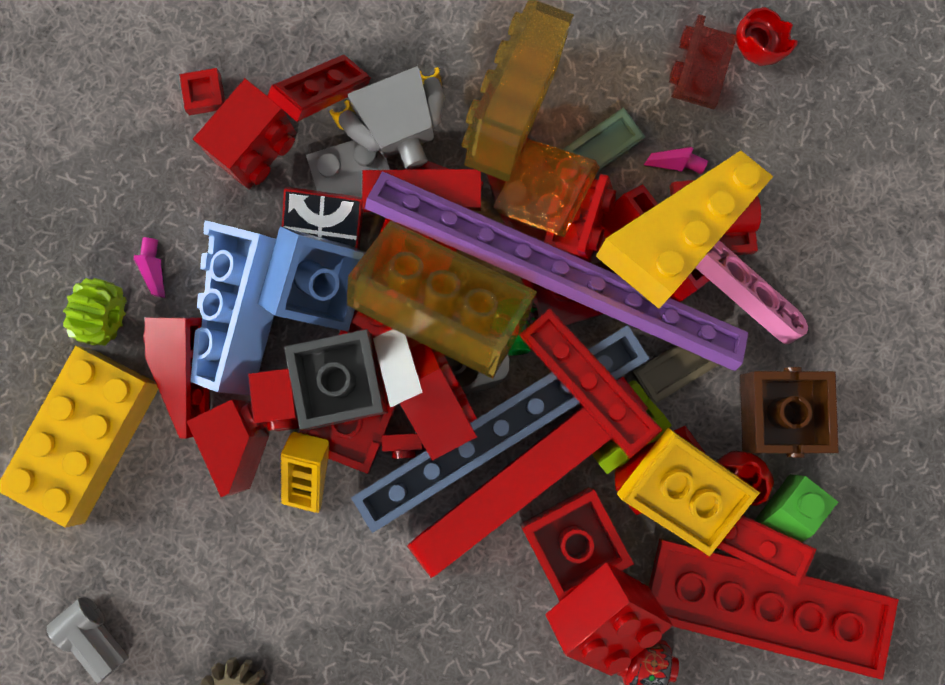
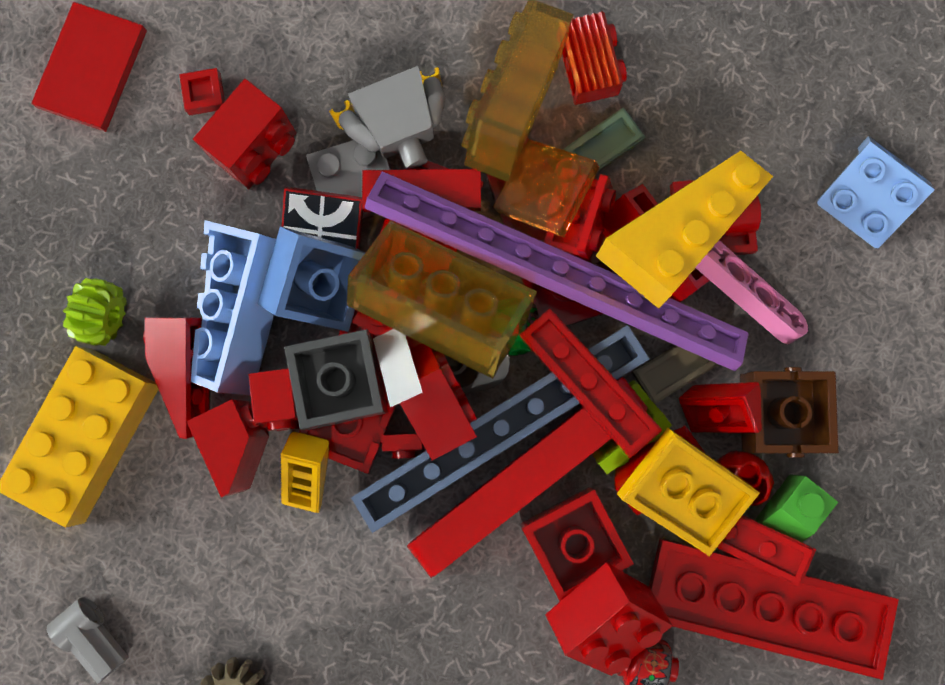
(89, 66): none -> red tile
(150, 267): dark pink bar -> none
(318, 87): red tile -> none
(591, 59): none -> red brick
(677, 159): dark pink bar -> none
(703, 65): clear red bracket -> none
(723, 407): none -> red slope
(764, 37): red hair -> none
(875, 193): none -> light blue bracket

